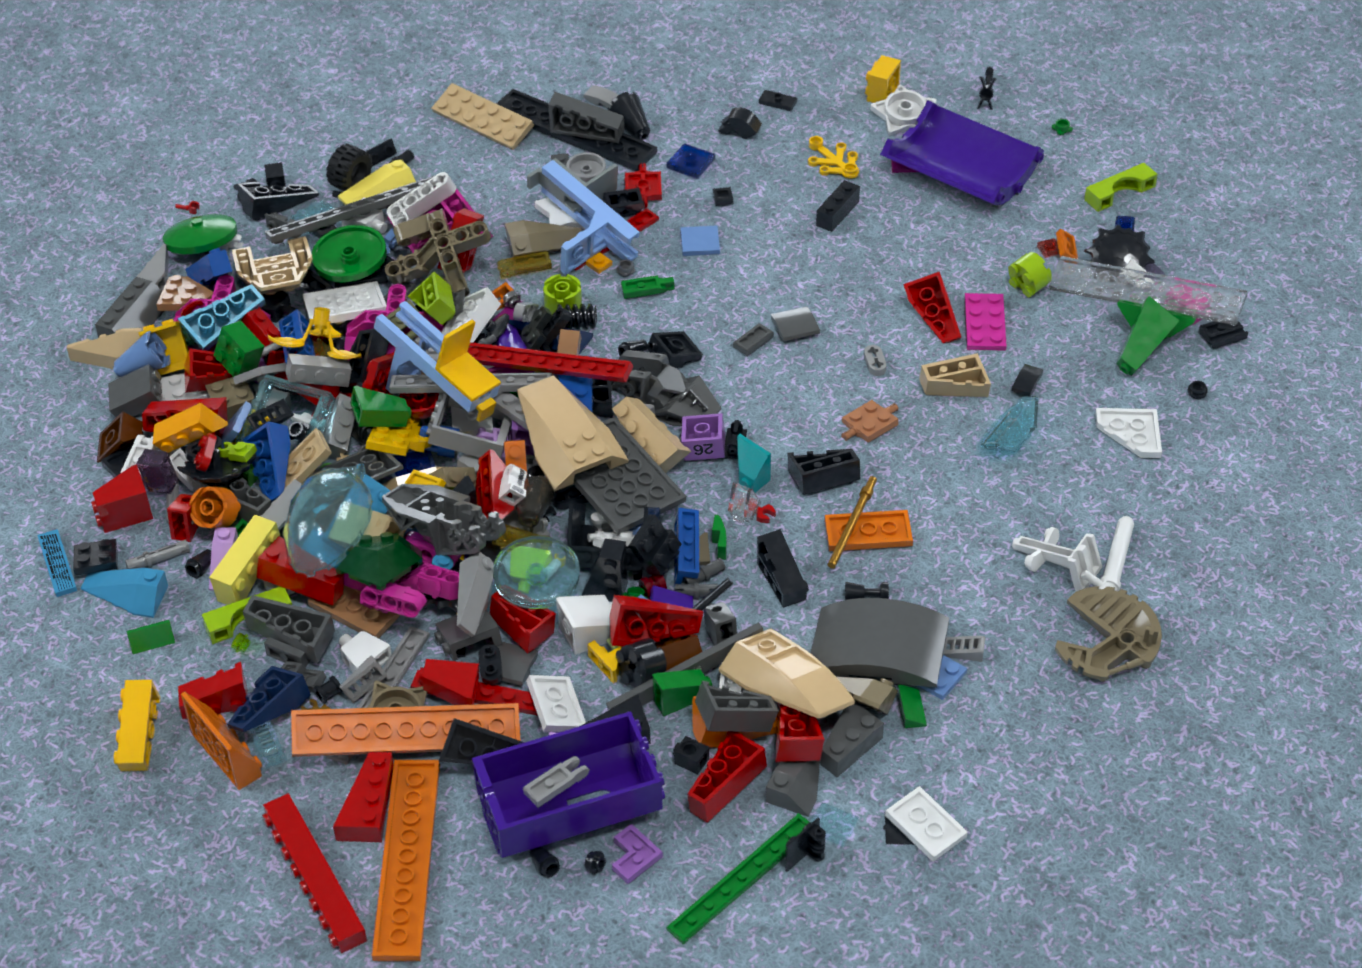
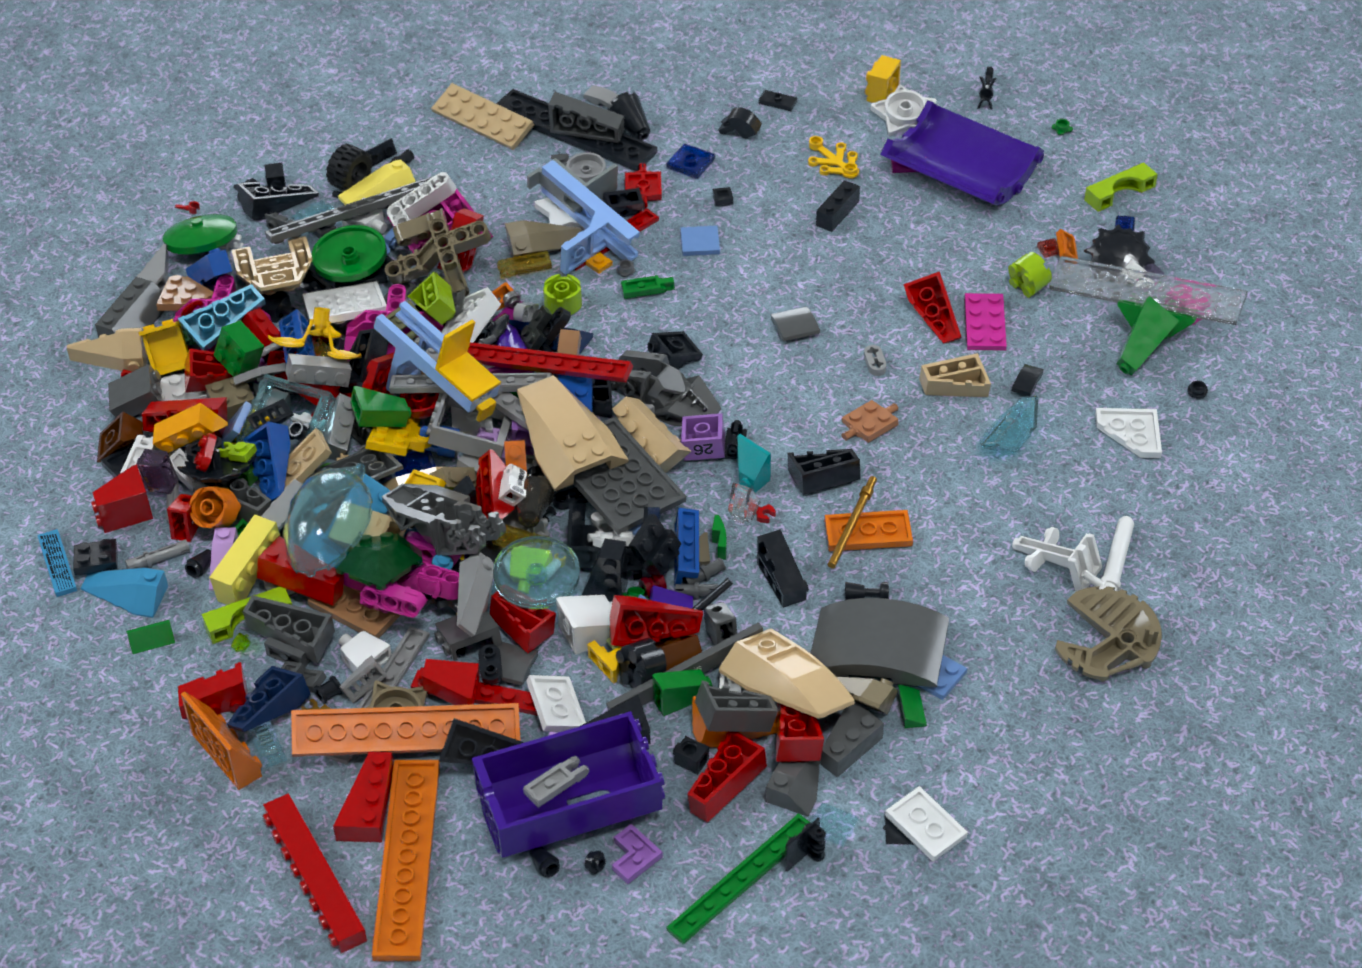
(136, 725): yellow wedge -> none
(146, 350): medium blue cone -> none
(581, 315): black piece -> none
(639, 345): black cone -> none
(753, 339): dark grey plate -> none
(967, 654): light grey slope -> none
(1222, 334): black plate -> none

